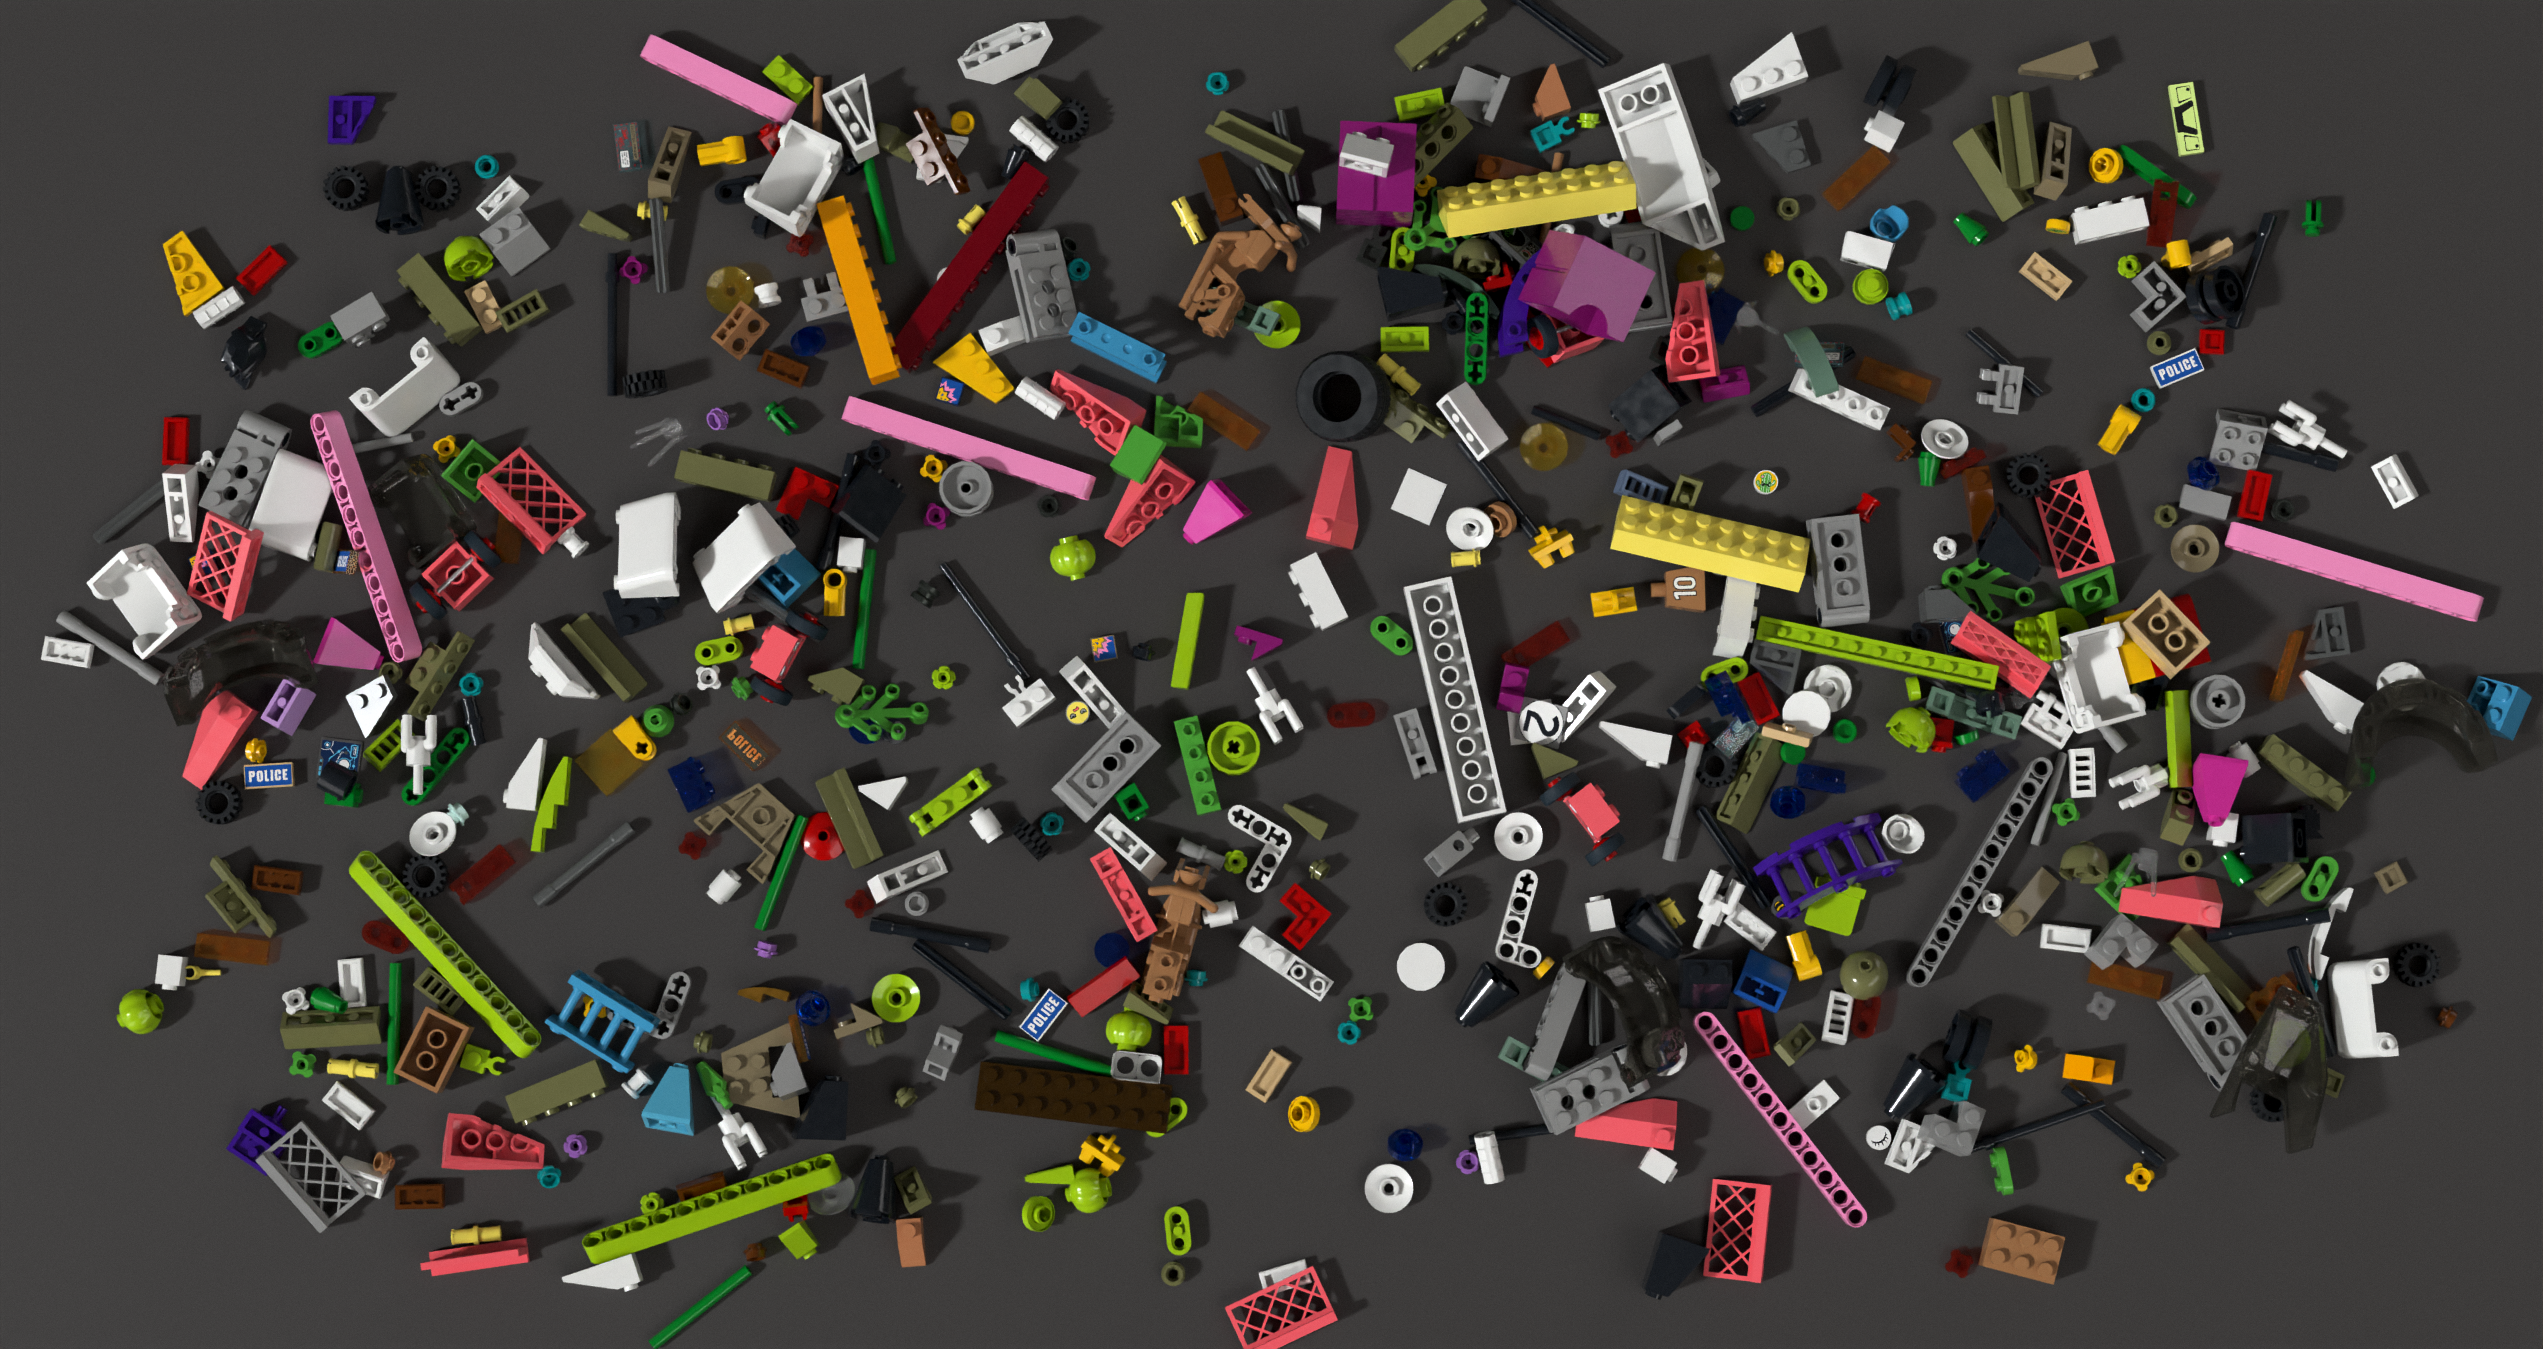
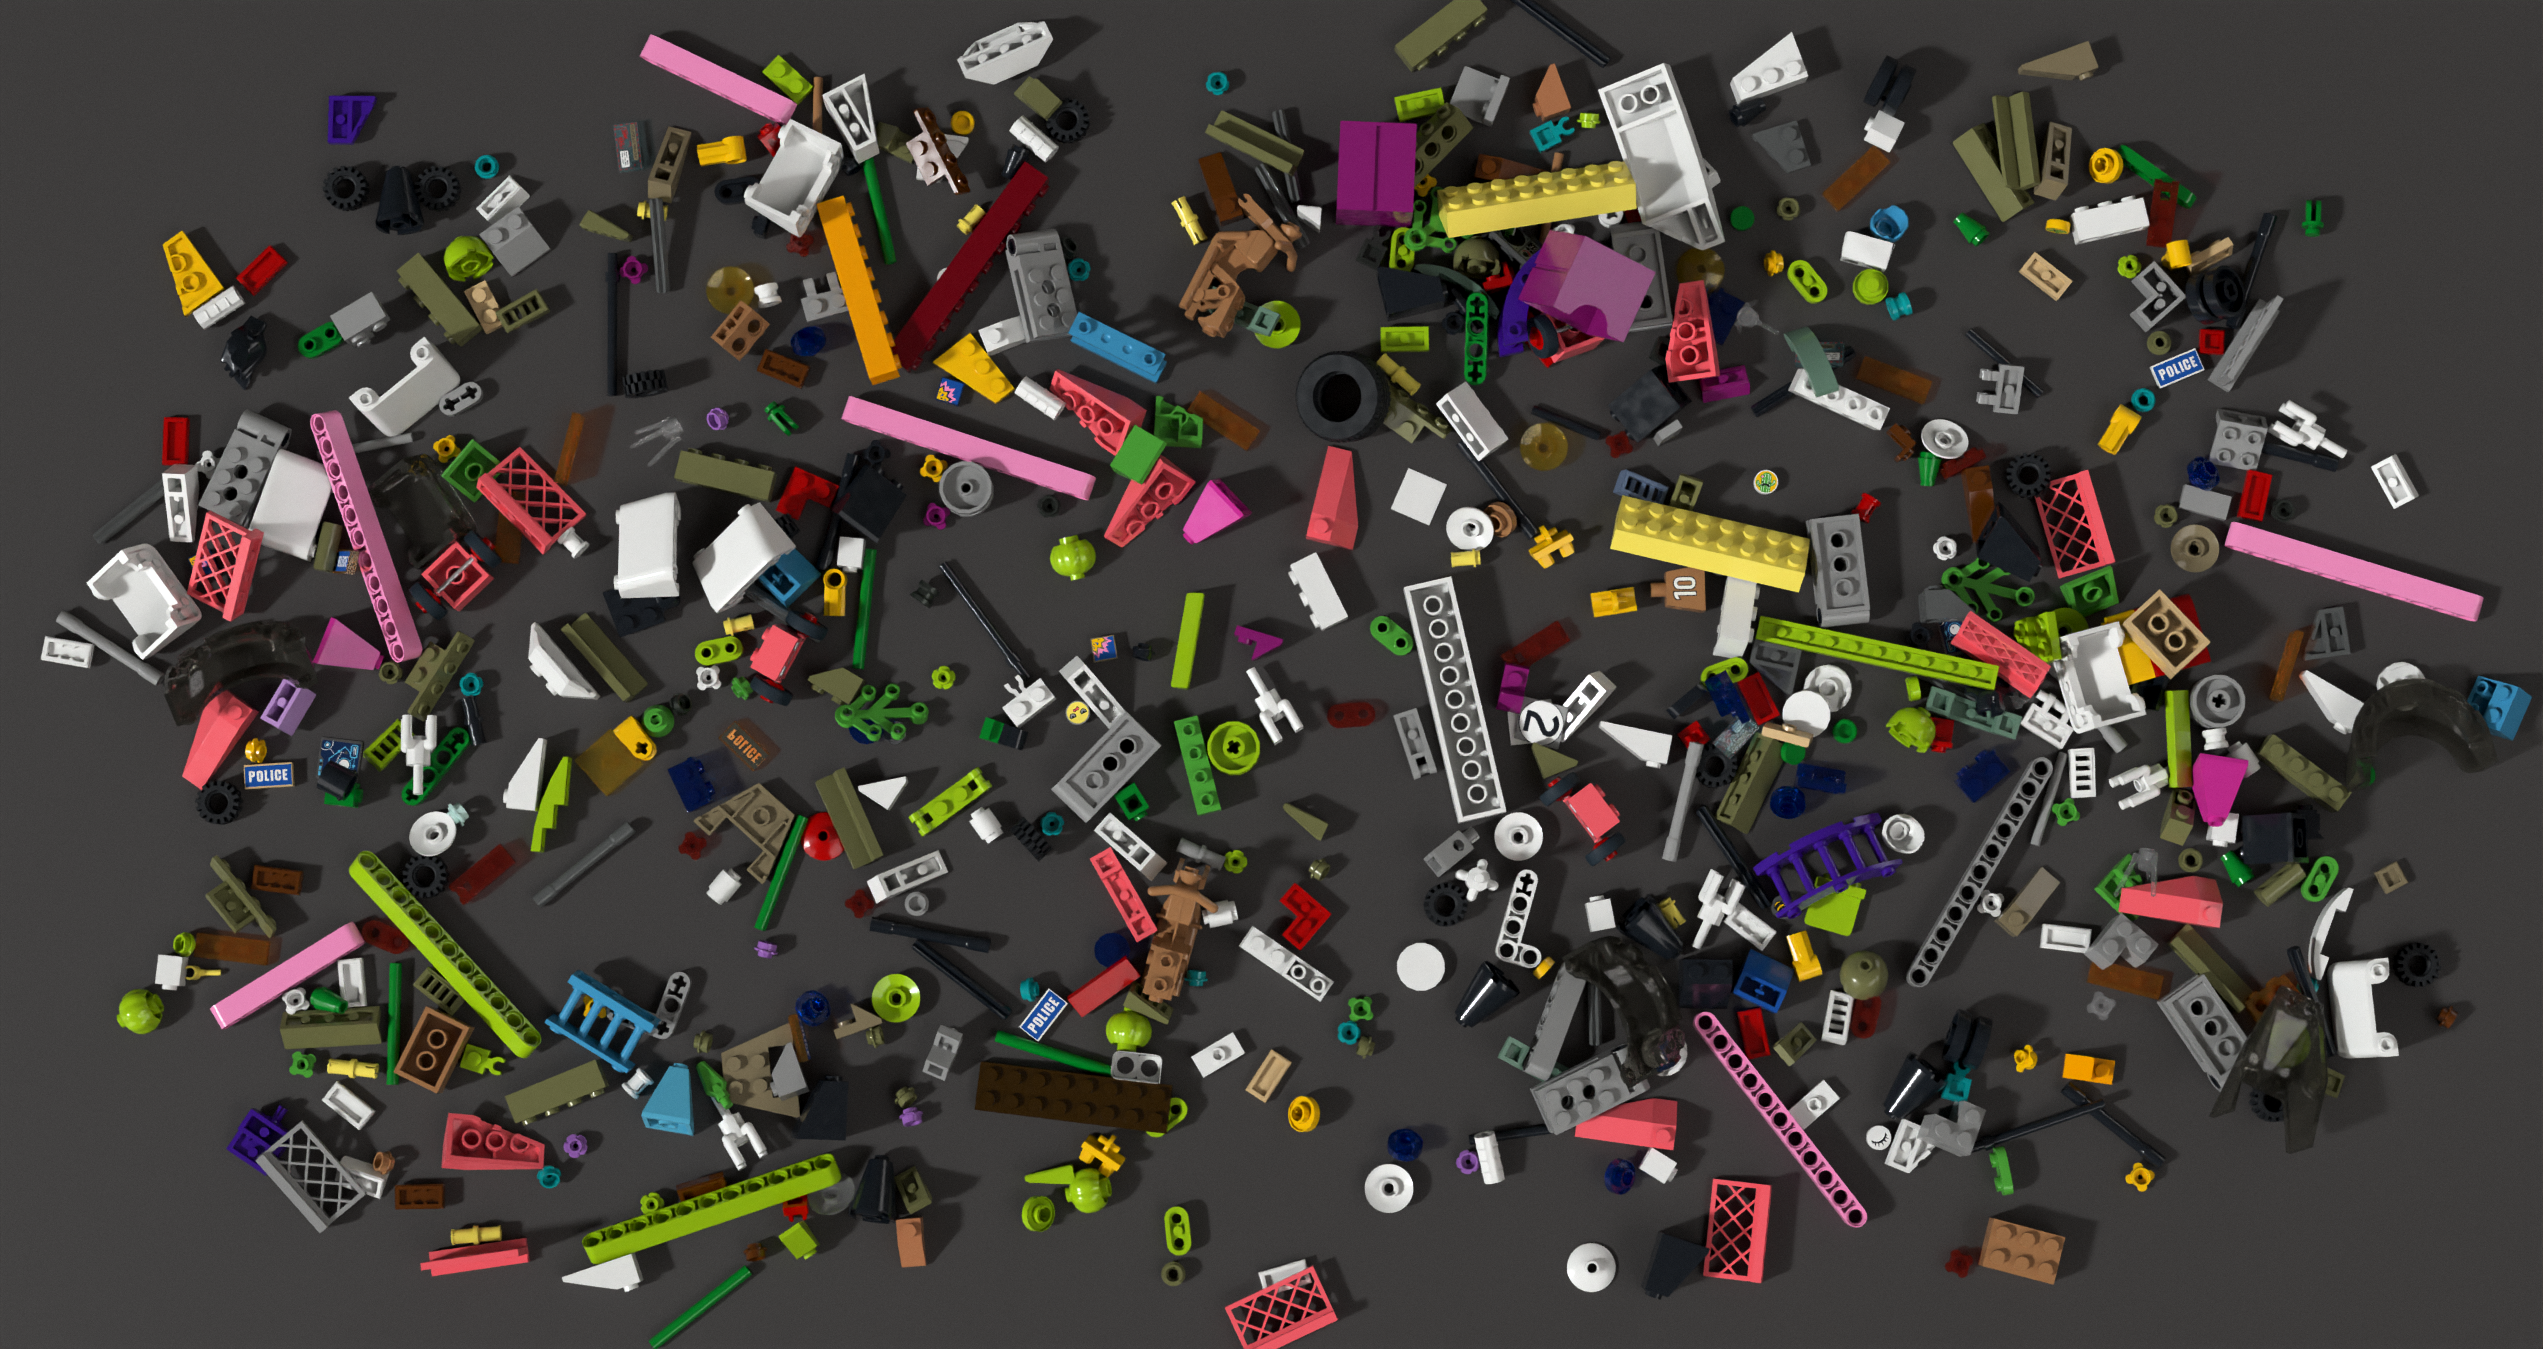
(184, 944): none -> lime plate
(287, 975): none -> bright pink beam
(372, 702): wing -> none
(569, 449): none -> clear orange tile
(759, 993): pearl gold slope -> none
(911, 1117): none -> medium lavender plate
(1003, 734): none -> leg
(1176, 1050): red tile -> none
(1218, 1054): none -> white plate
(1269, 848): white beam -> none
(1365, 1046): none -> olive plate
(1366, 154): white slope -> none
(1476, 880): none -> white plant
(1579, 1261): none -> white dish
(1619, 1176): none -> clear blue plate
(1967, 737): green tile -> none
(2084, 862): olive cylinder -> none
(2185, 119): yellowish green tile -> none
(2215, 739): none -> white wheel
(2245, 343): none -> light grey fence
(2308, 918): black piece -> none

